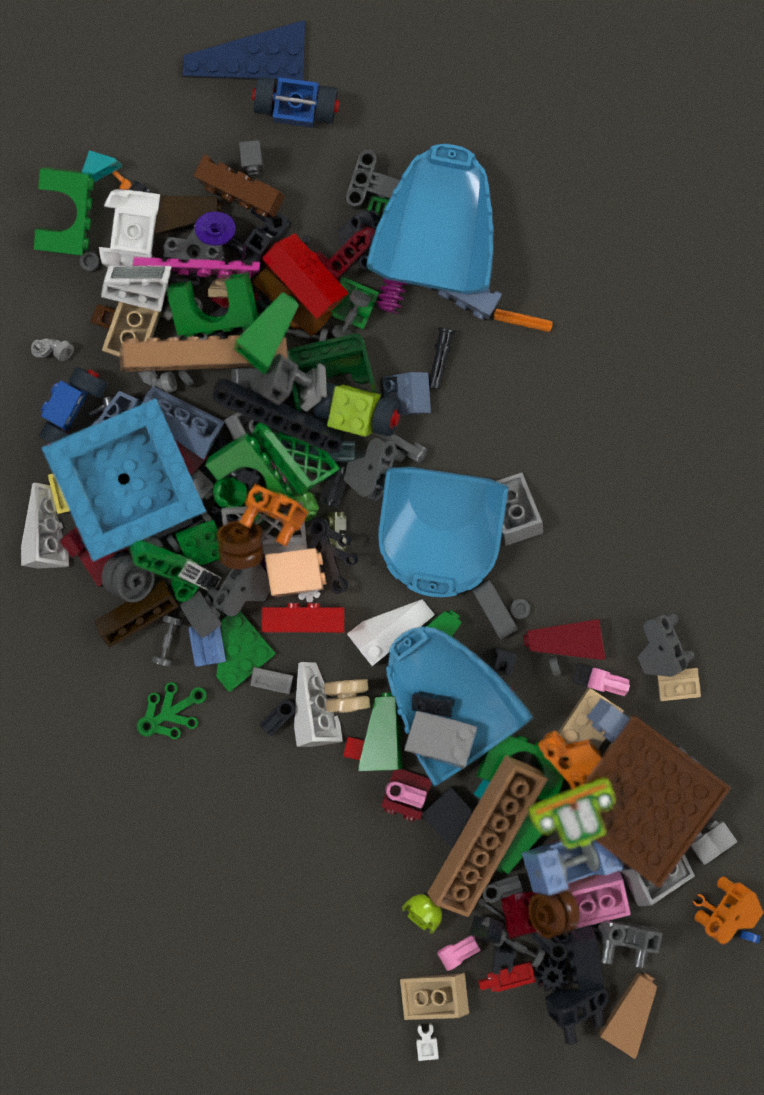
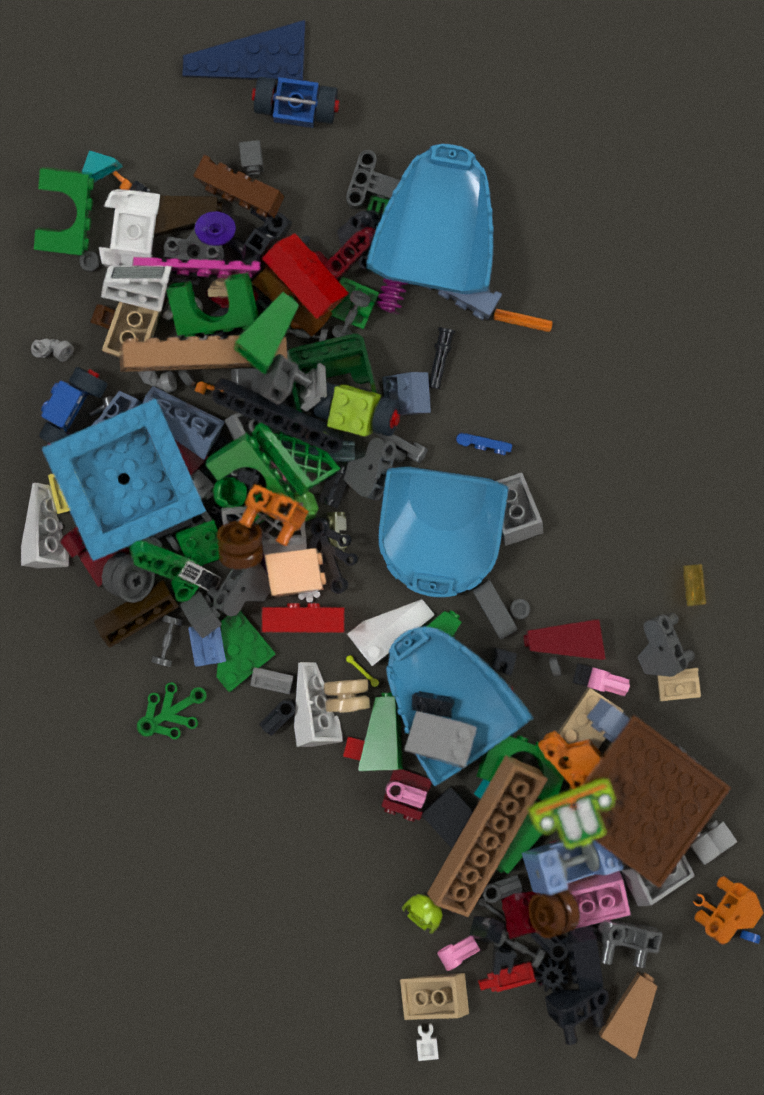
(201, 387): none -> orange hand
(374, 682): none -> neon yellow hinge
(482, 443): none -> blue hinge
(694, 585): none -> clear yellow plate

